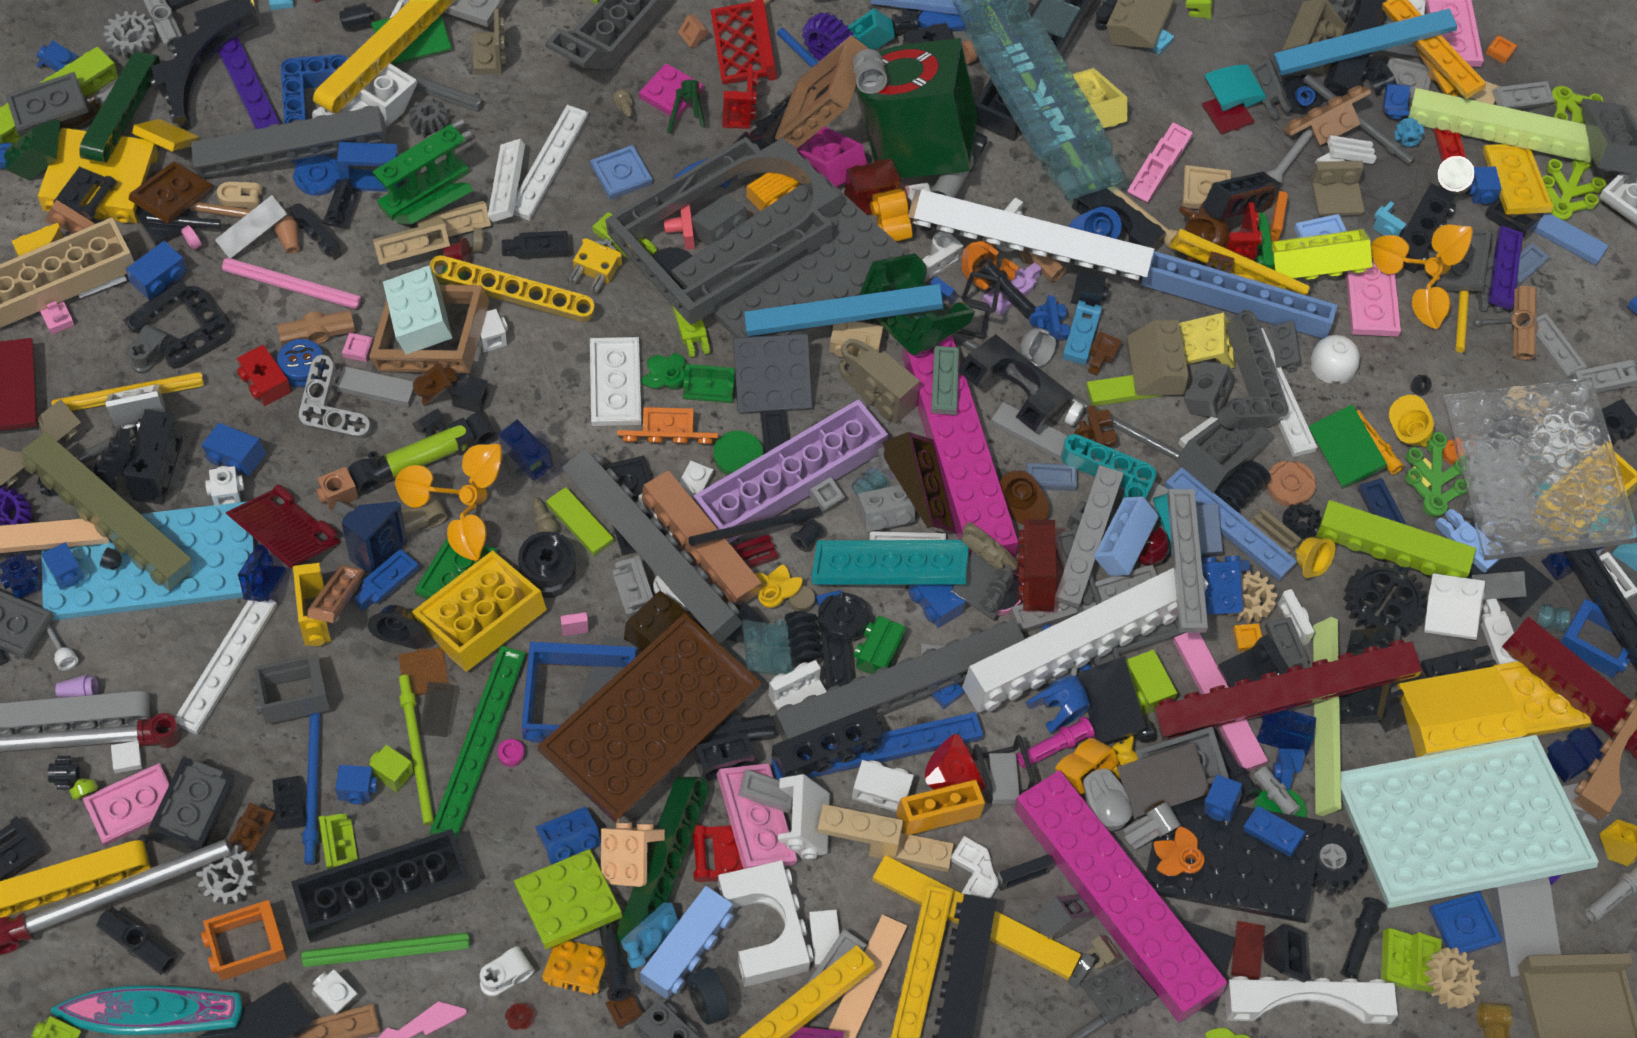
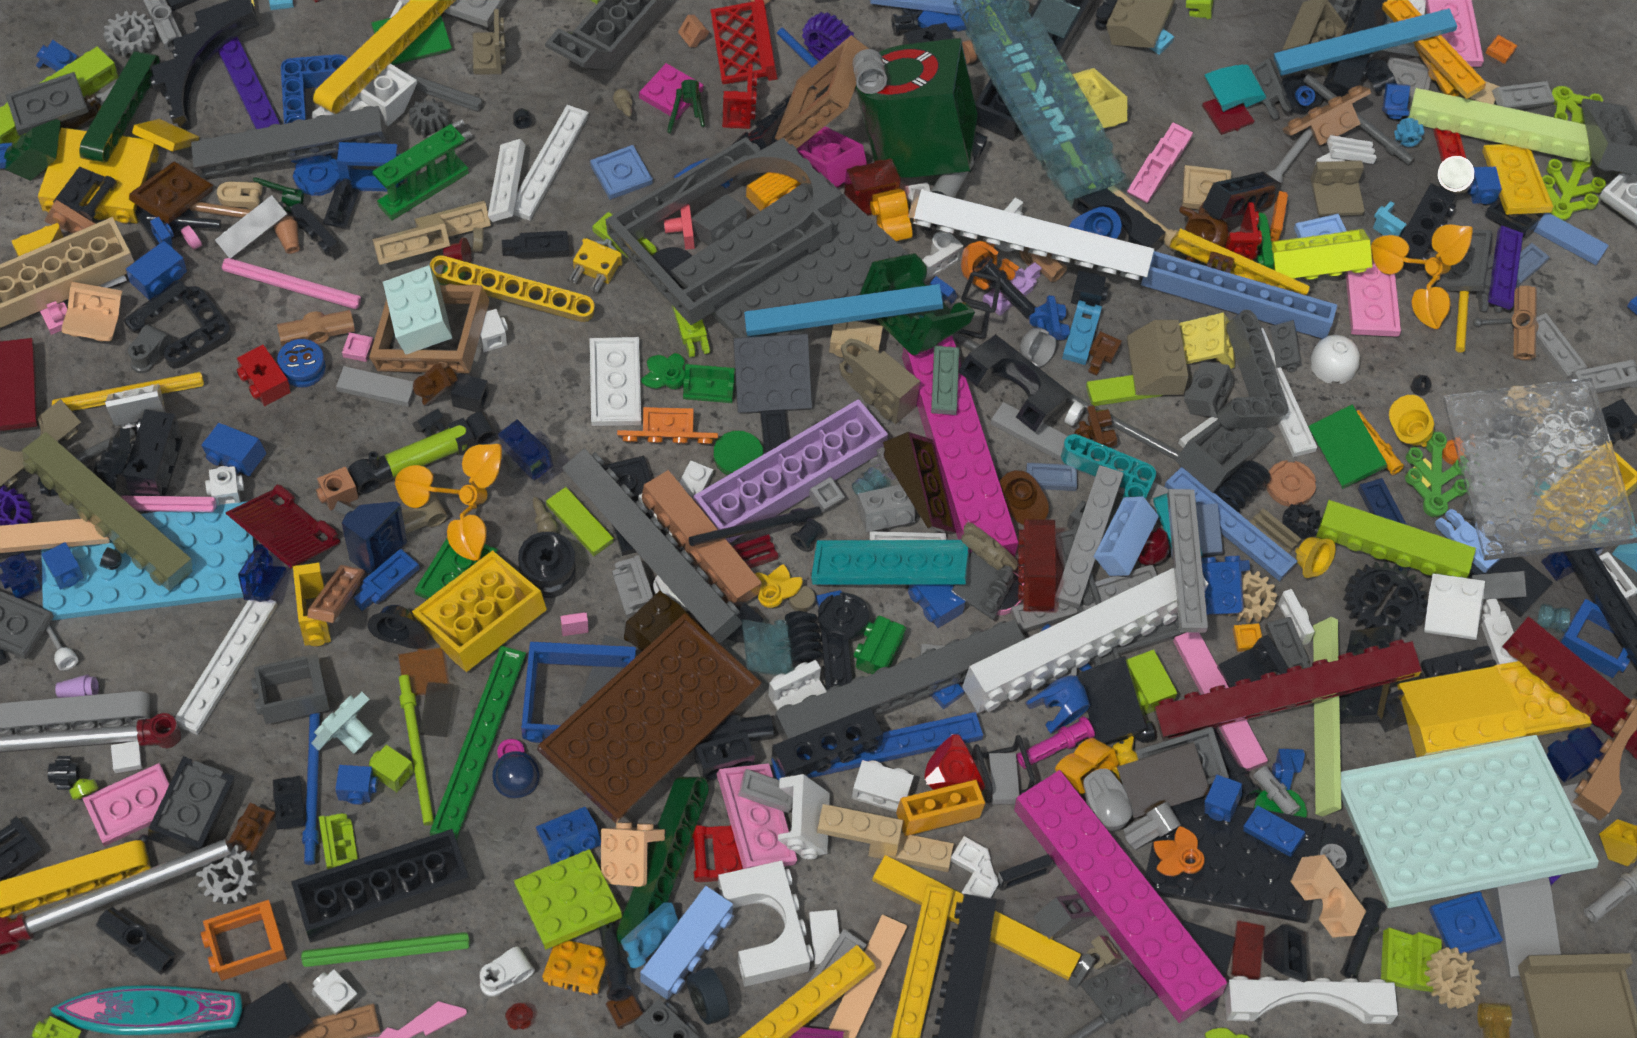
(92, 312): none -> light nougat bracket
(161, 231): none -> blue plate
(171, 503): none -> bright pink axle
(289, 196): none -> dark green plant
(320, 404): light grey beam -> none
(344, 725): none -> light aqua plate
(356, 16): black brick -> none
(432, 203): green tile -> none
(515, 775): none -> dark blue helmet
(526, 118): none -> black hinge
(873, 29): teal slope -> none
(1287, 730): clear blue bracket -> none
(1319, 880): none -> light nougat arch

